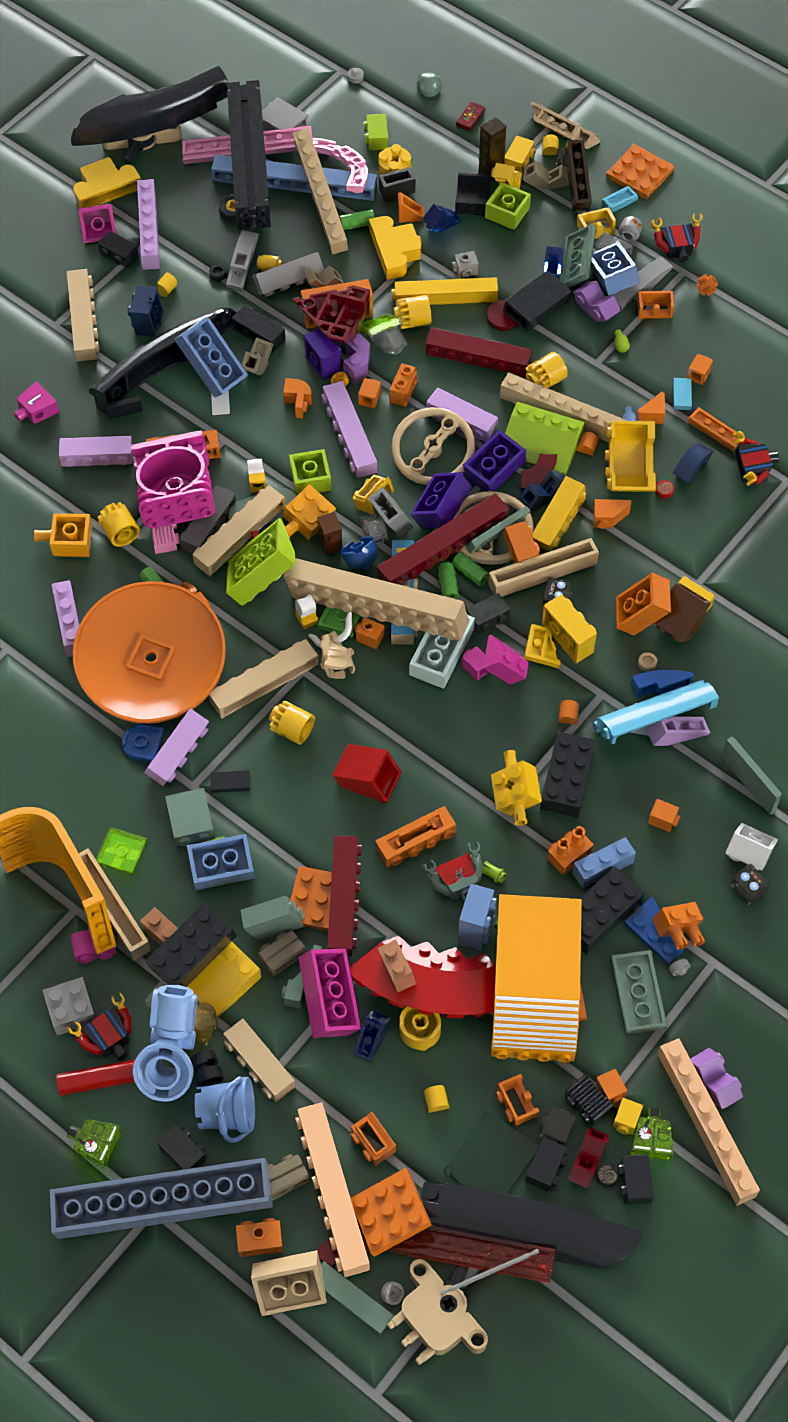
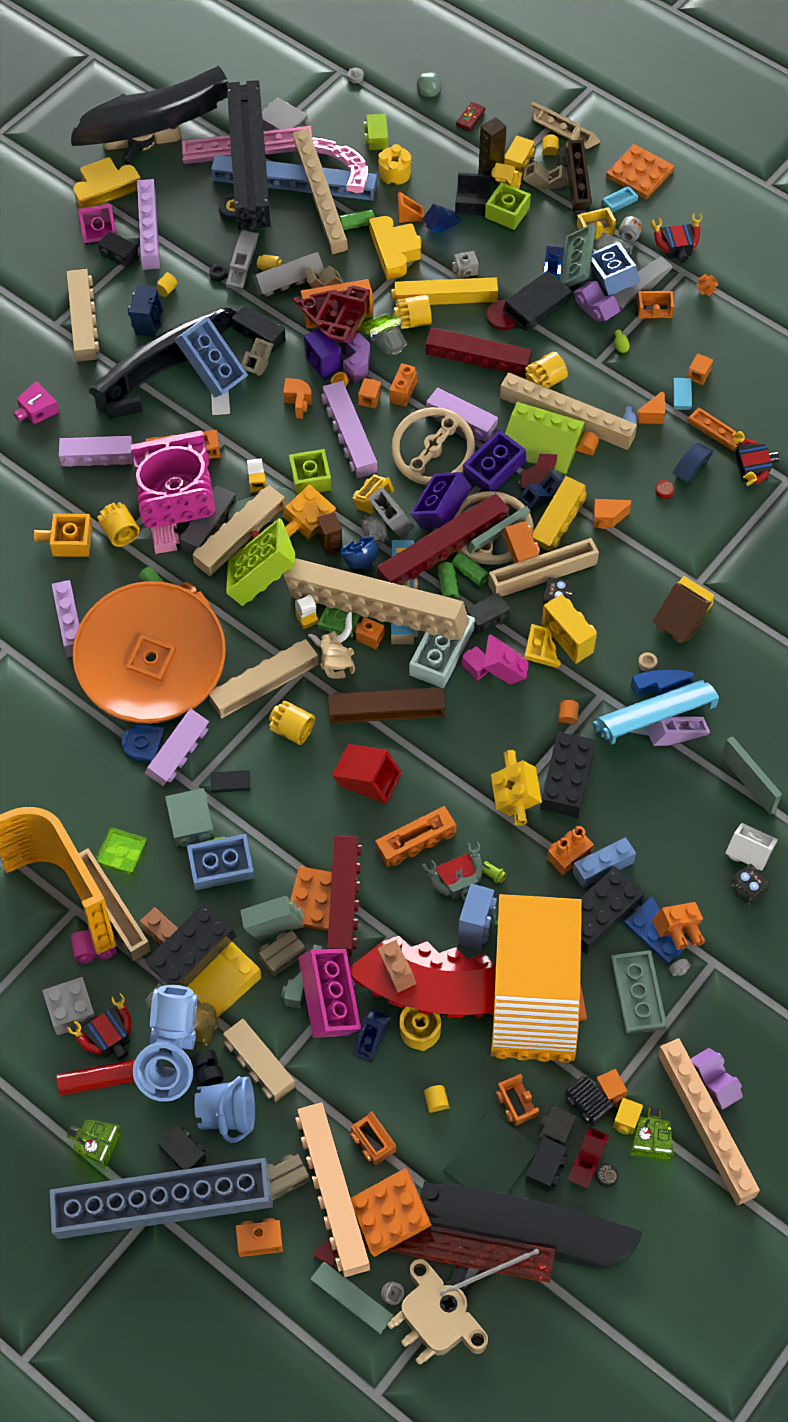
(289, 1283): tan slope -> none
(386, 705): none -> reddish brown brick
(395, 182): pearl dark grey brick -> none
(630, 456): yellow cylinder -> none
(637, 1179): black brick -> none
(643, 604): orange brick -> none
(664, 815): orange brick -> none

